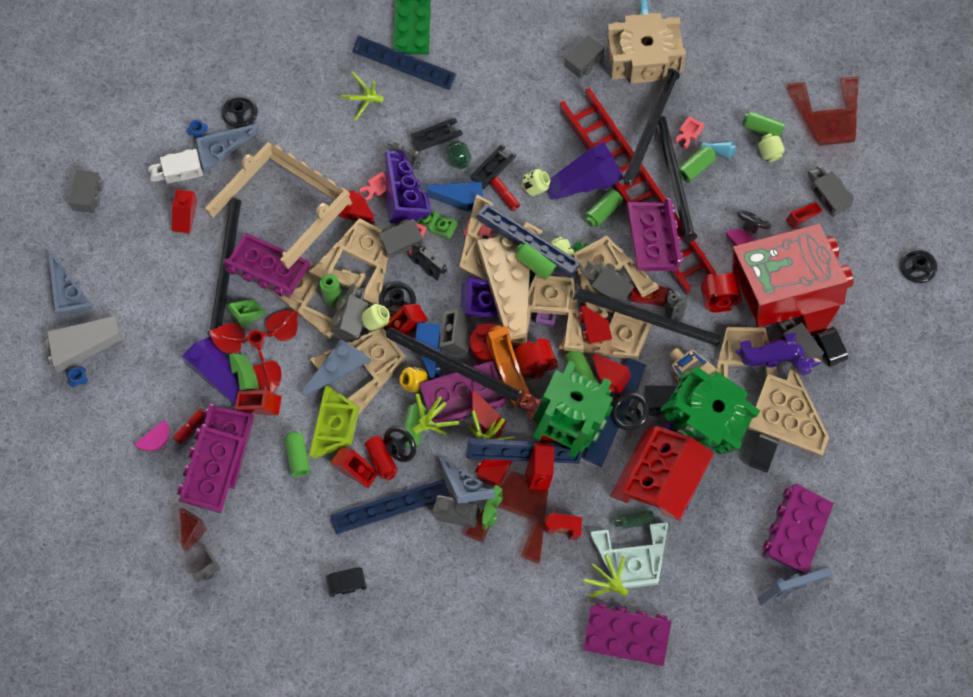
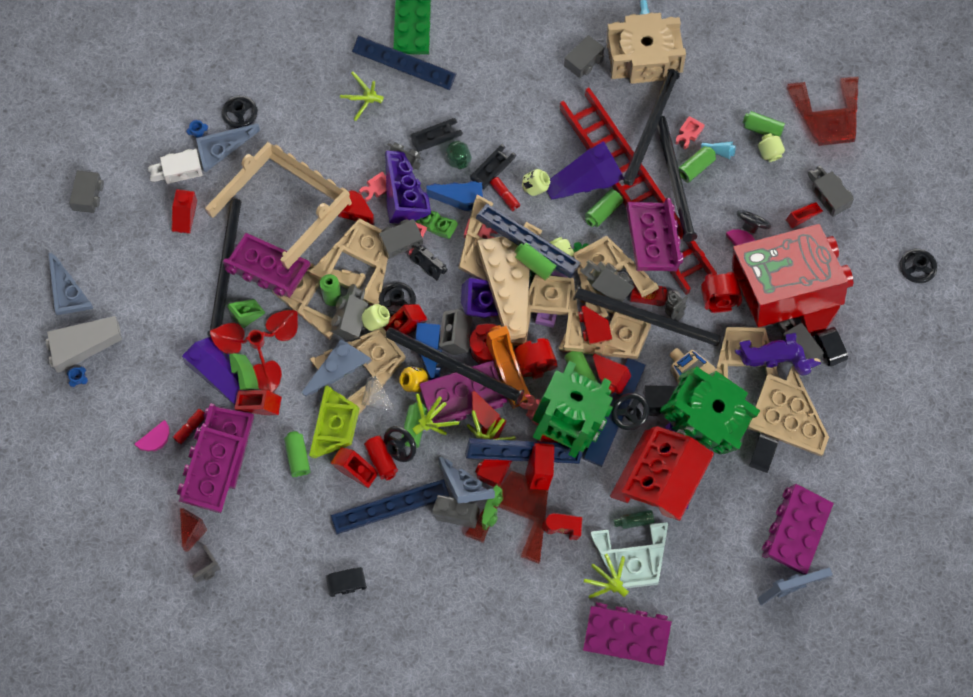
(375, 396): none -> clear slope

